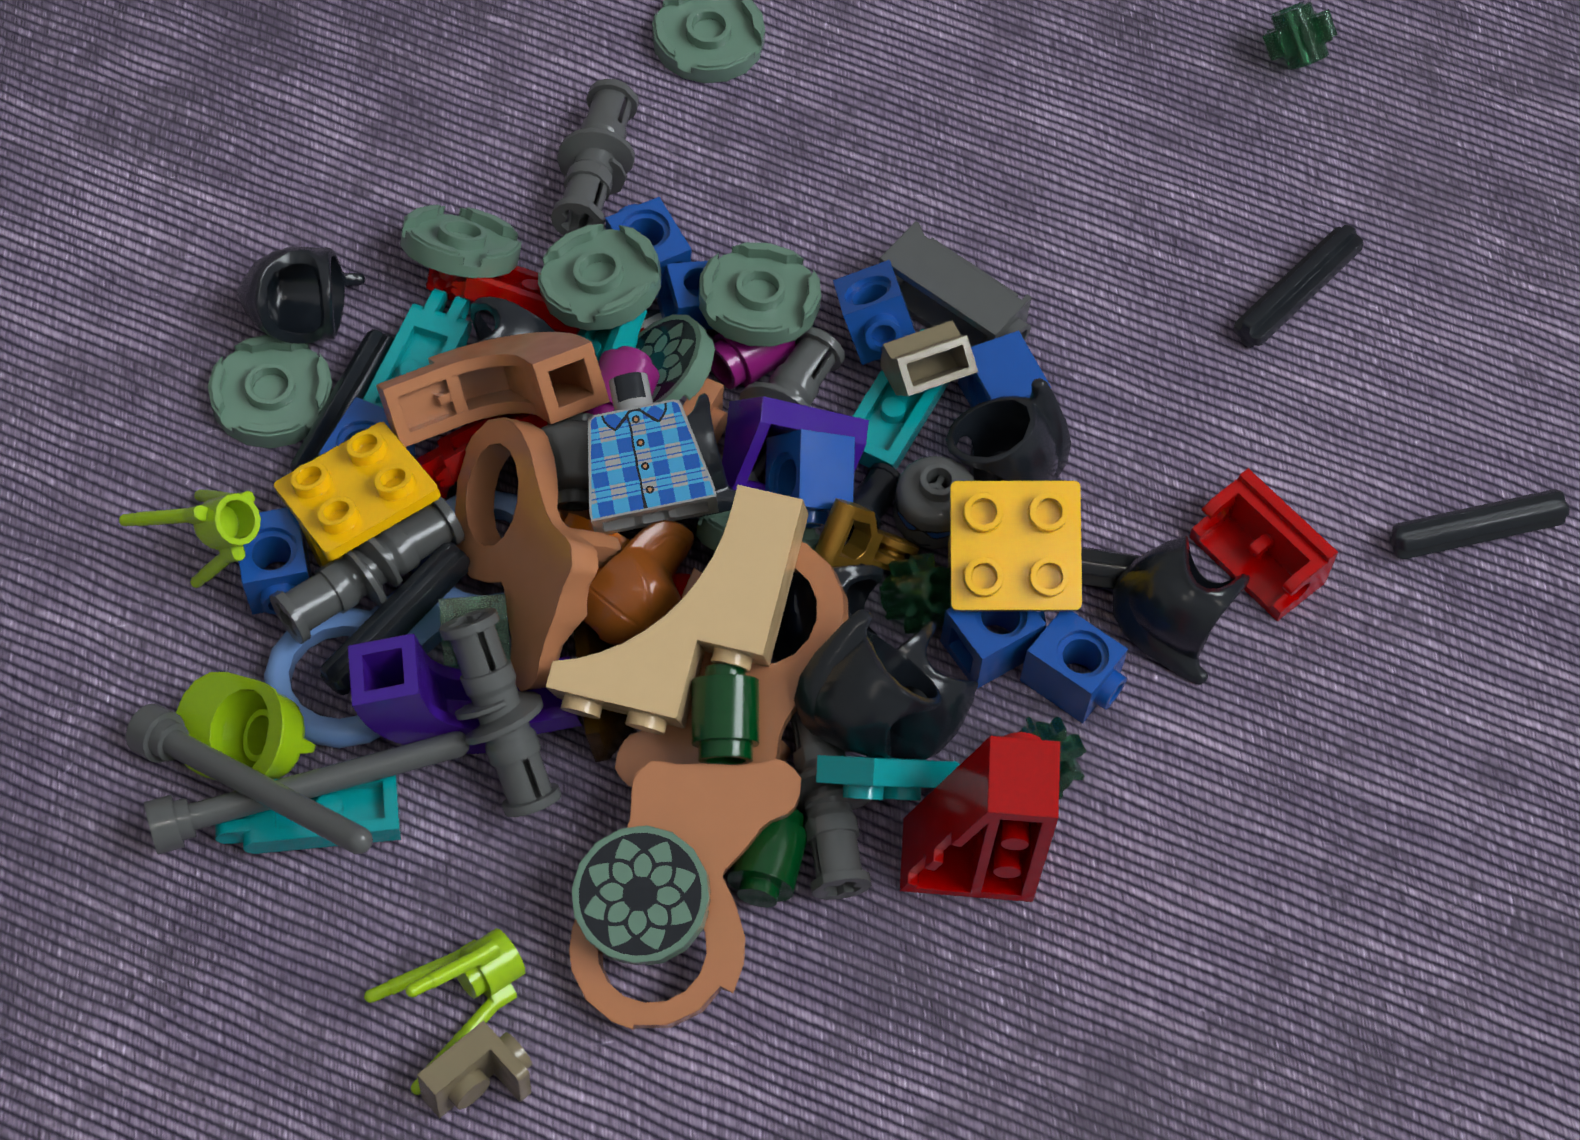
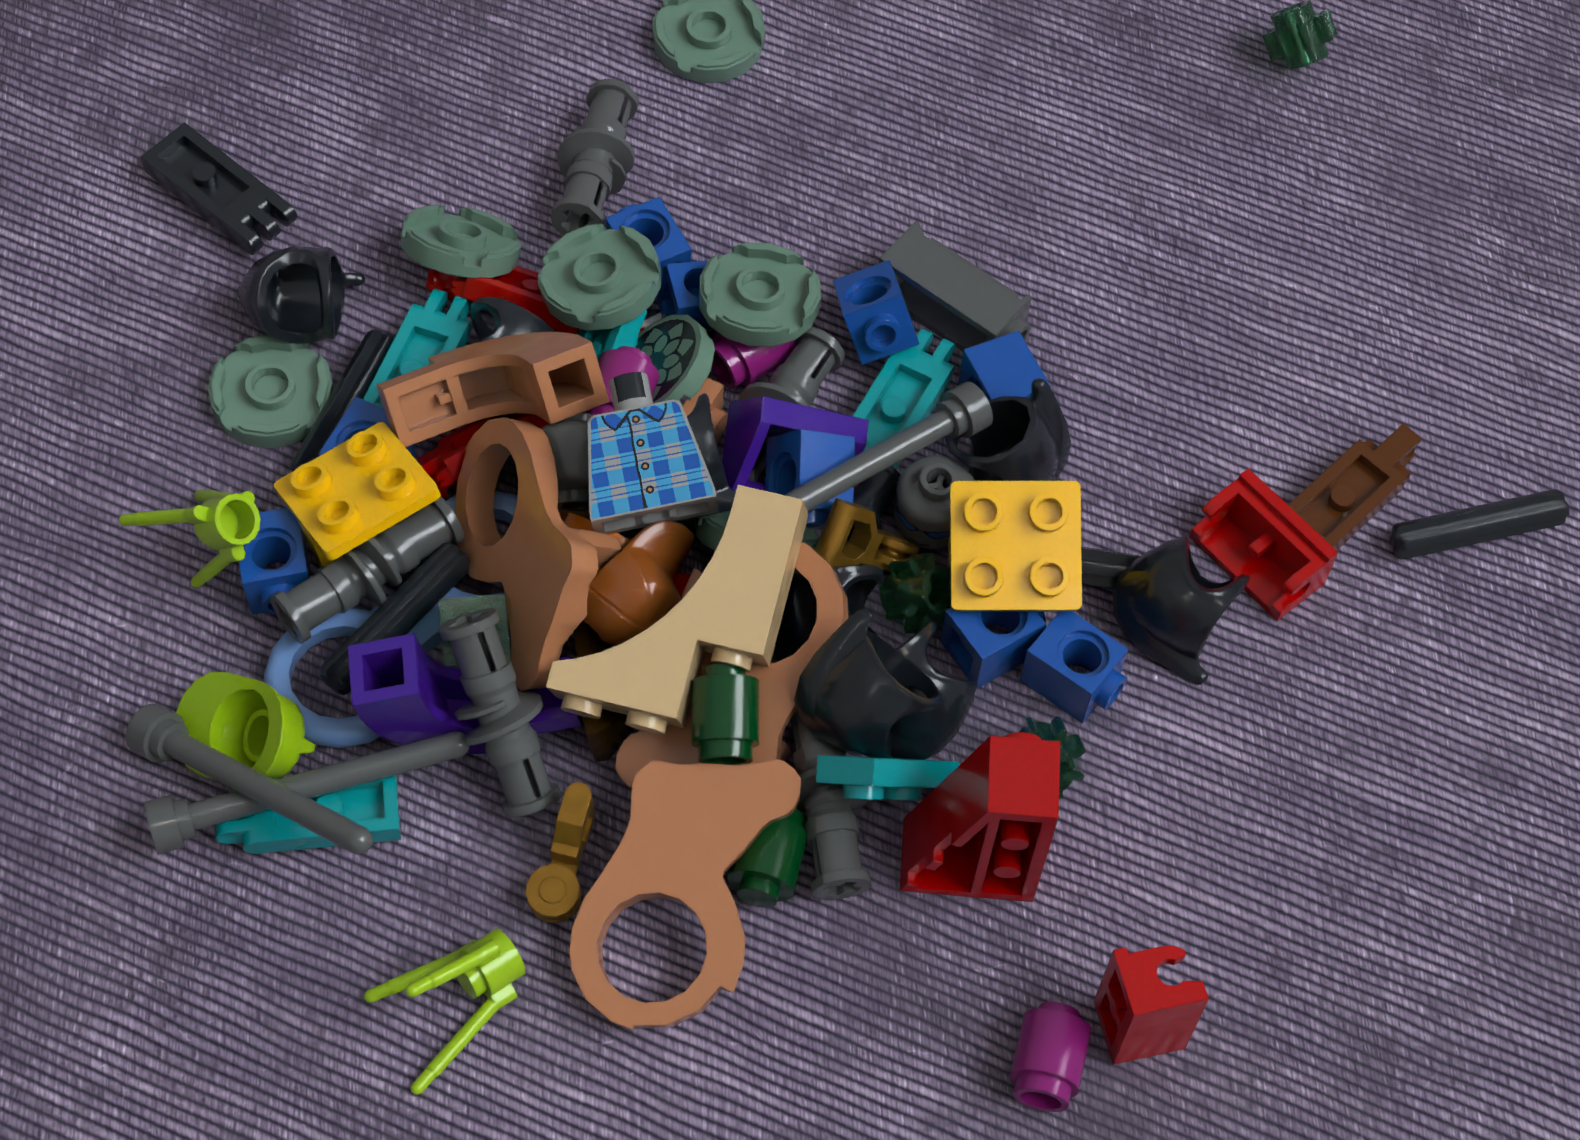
(217, 188): none -> black hinge
(465, 1069): dark tan bracket -> none
(554, 888): none -> pearl gold piece
(641, 895): tile -> none
(927, 359): dark tan piece -> none
(961, 413): none -> dark grey piece
(1050, 1057): none -> magenta brick
(1141, 1012): none -> red hinge
(1298, 286): black axle -> none
(1357, 486): none -> reddish brown hinge

